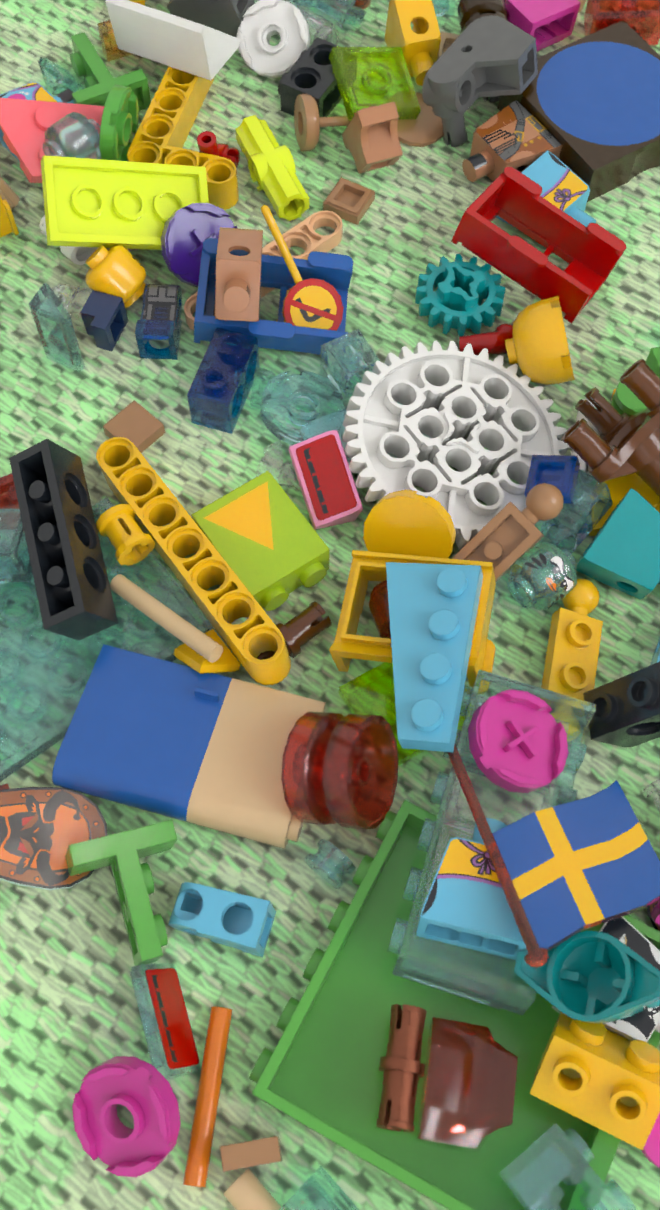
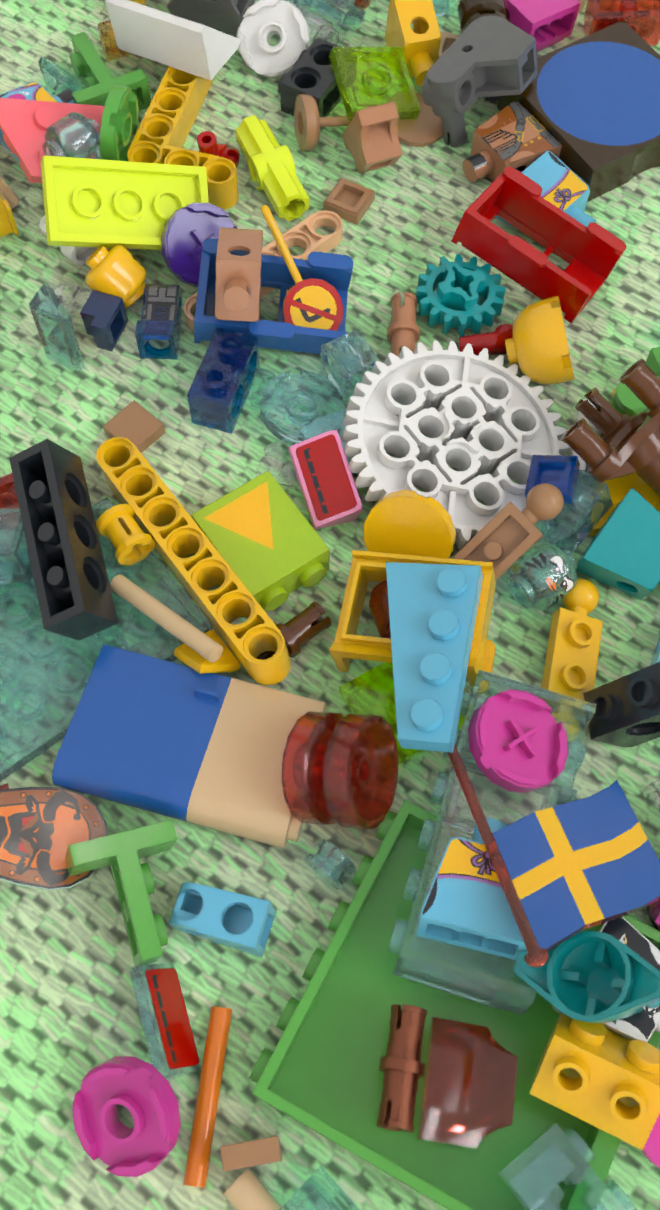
(403, 327): none -> nougat pin

